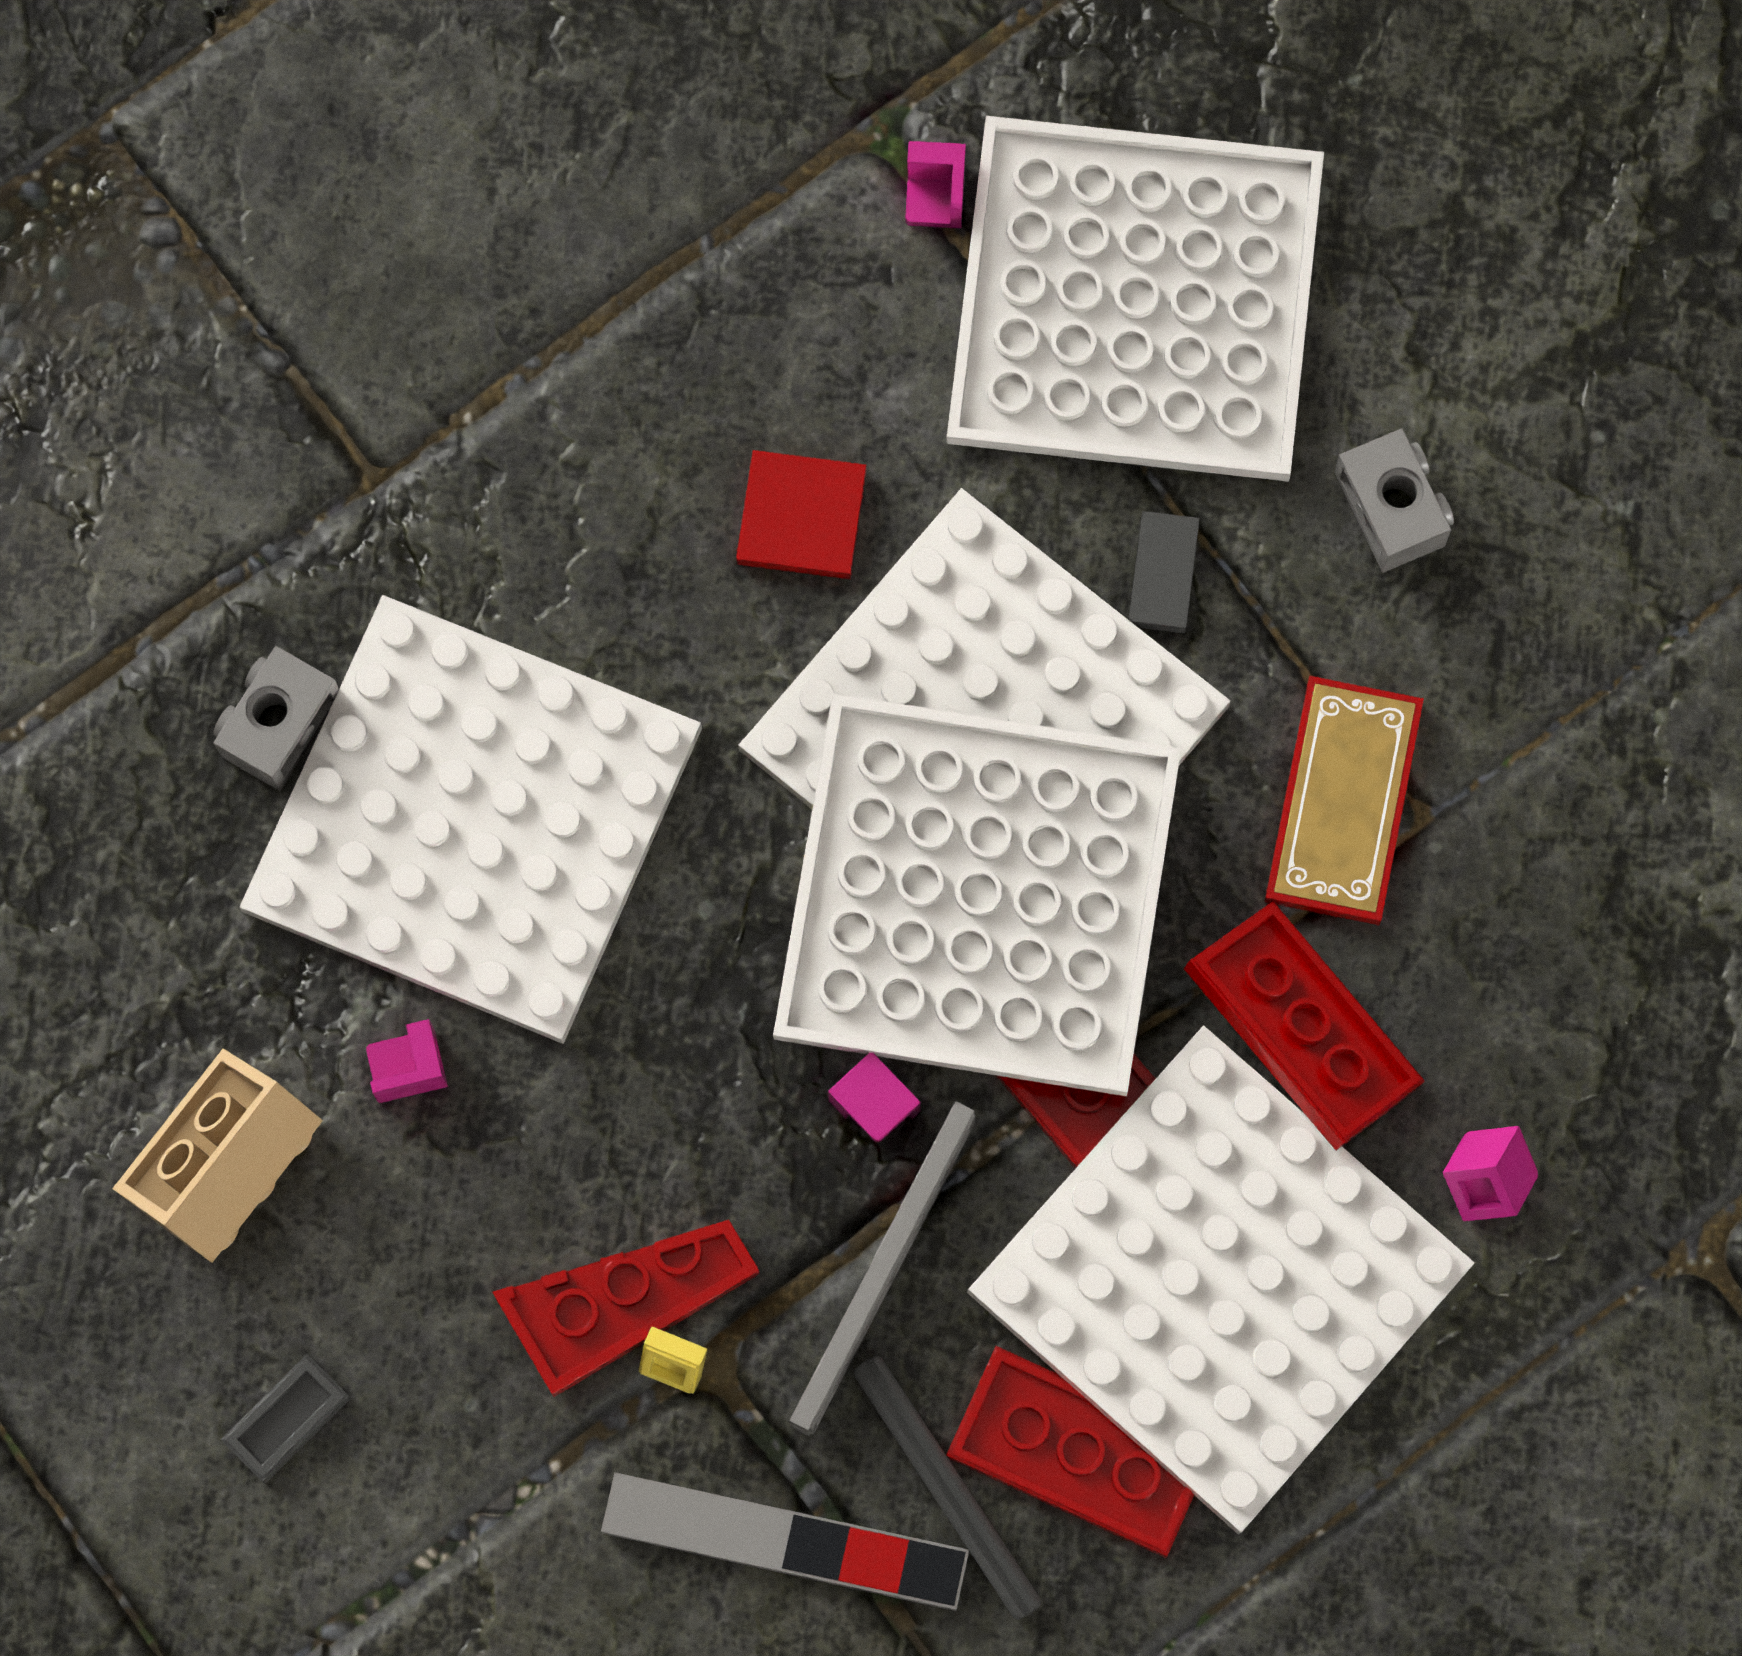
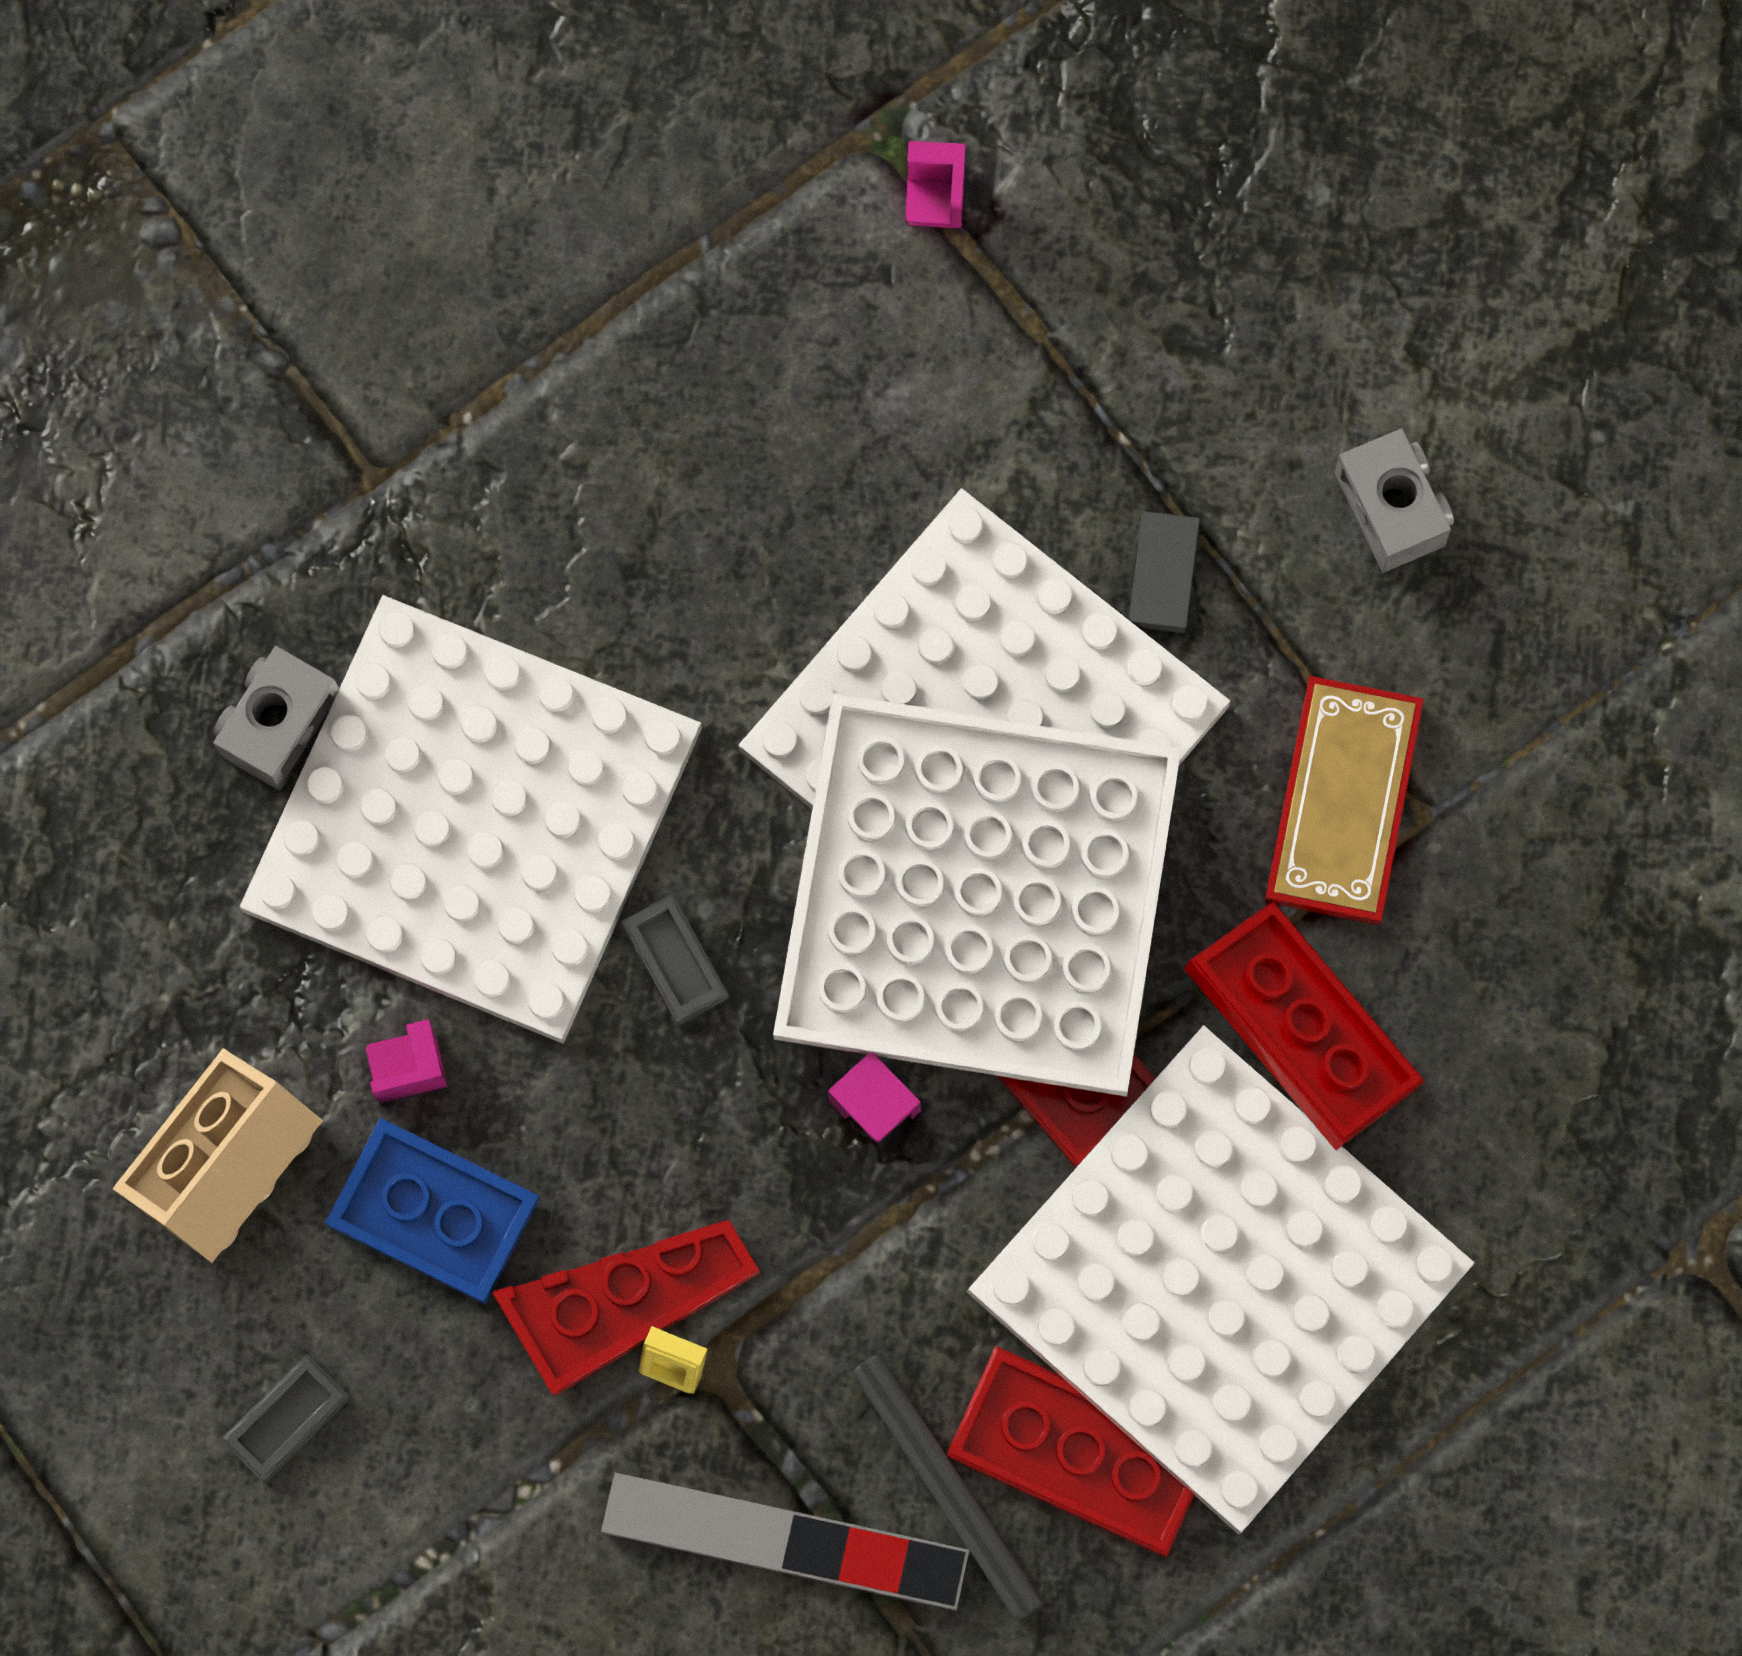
(432, 1211): none -> blue plate
(675, 959): none -> dark grey tile
(801, 514): red tile -> none
(883, 1269): light grey tile -> none
(1136, 298): white plate -> none
(1491, 1173): dark pink panel -> none

